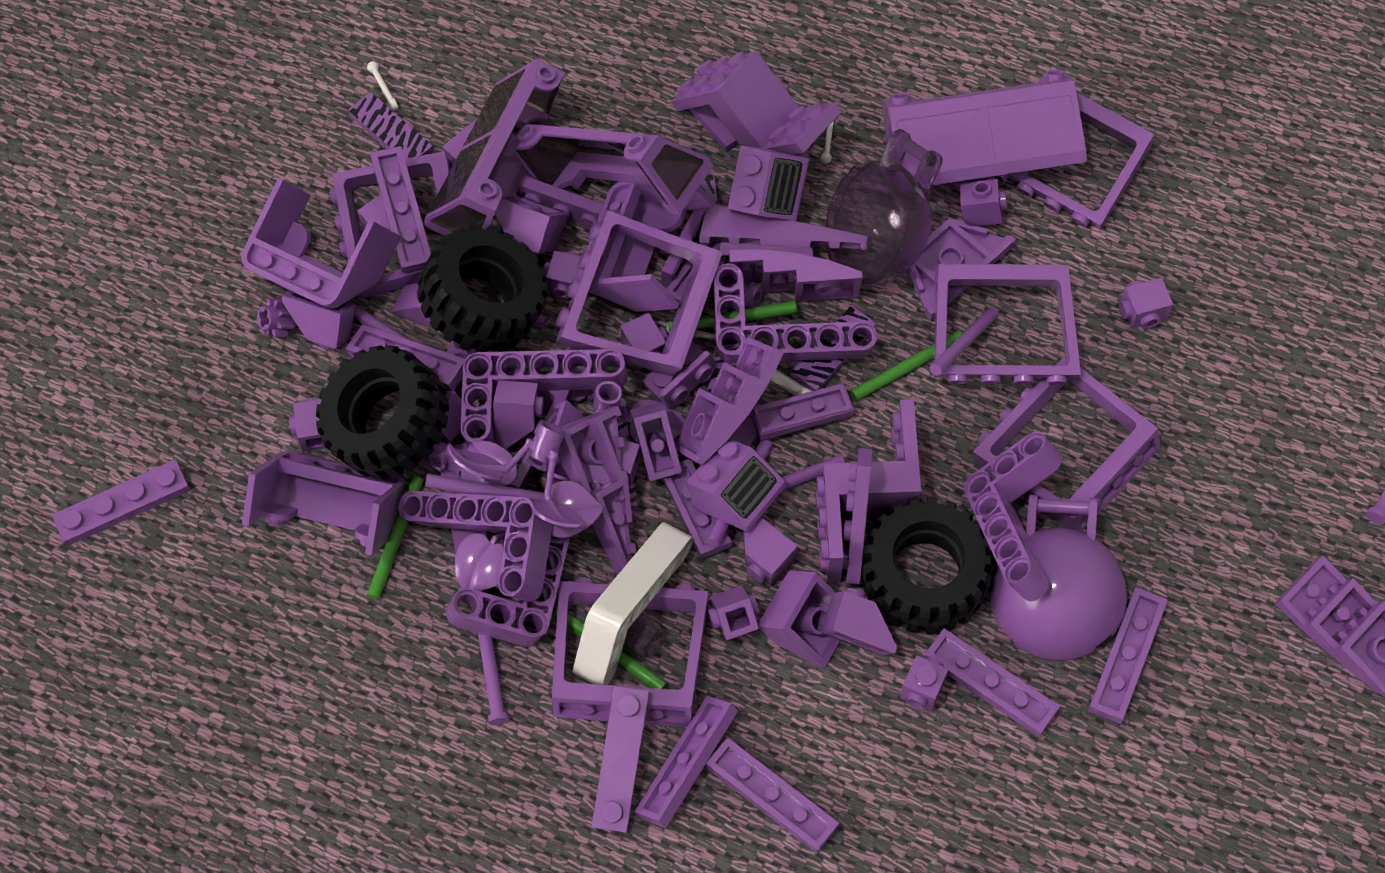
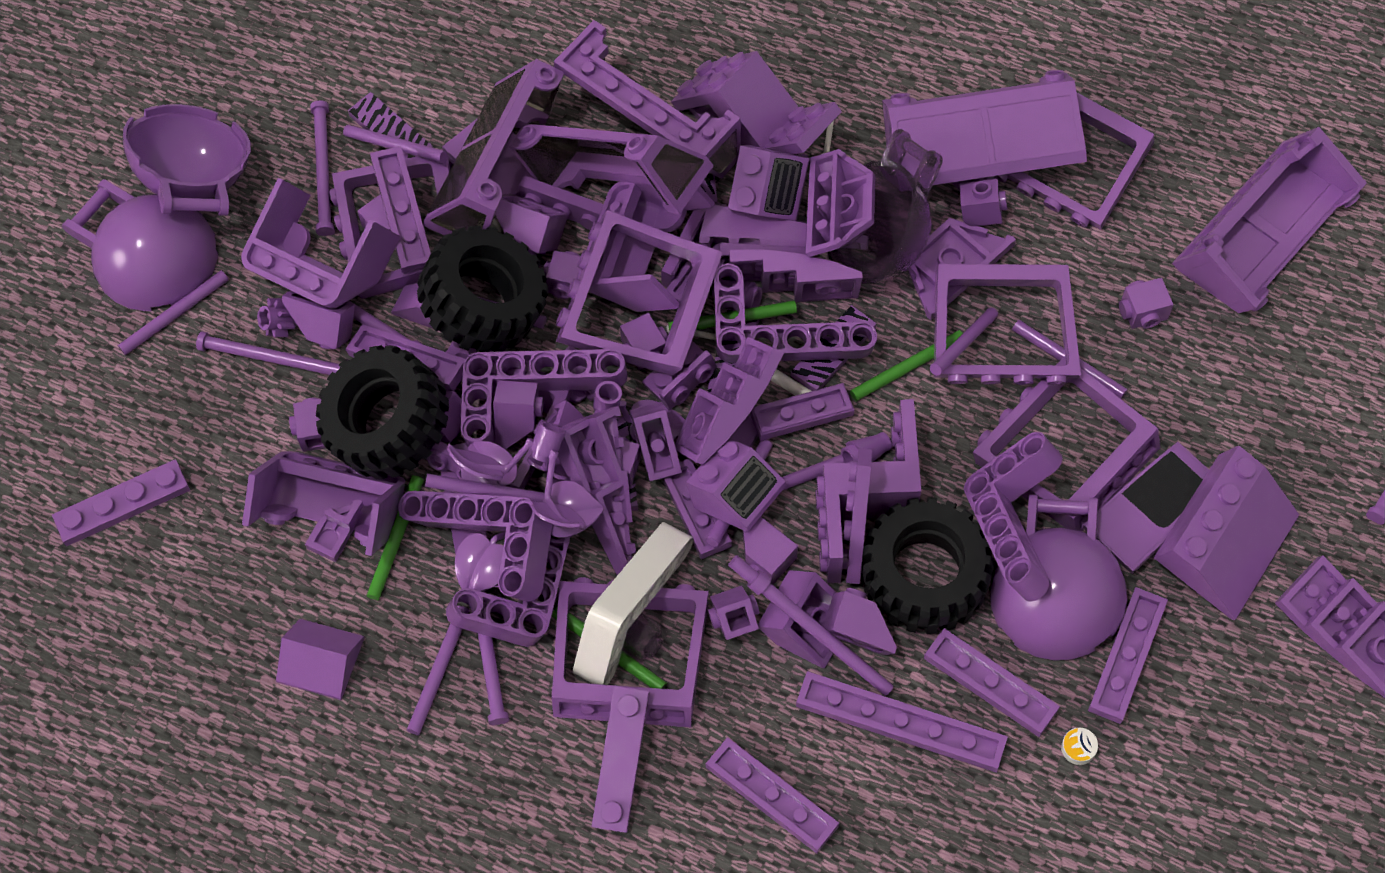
(143, 254): none -> medium lavender windscreen
(173, 312): none -> medium lavender bar
(186, 156): none -> medium lavender windscreen
(205, 341): none -> medium lavender bar
(318, 658): none -> medium lavender slope
(319, 110): none -> medium lavender bar
(334, 530): none -> medium lavender slope
(373, 68): white hinge -> none
(391, 142): none -> medium lavender bar
(435, 677): none -> medium lavender bar
(686, 761): medium lavender plate -> none
(712, 137): none -> medium lavender windscreen
(760, 584): none -> medium lavender bar
(838, 202): none -> medium lavender wedge
(879, 443): none -> medium lavender cone
(901, 721): none -> medium lavender plate
(924, 683): medium lavender brick -> none
(1058, 352): none -> medium lavender bar
(1079, 746): none -> tile
(1147, 507): none -> slope
(1229, 531): none -> medium lavender slope
(1270, 220): none -> medium lavender windscreen

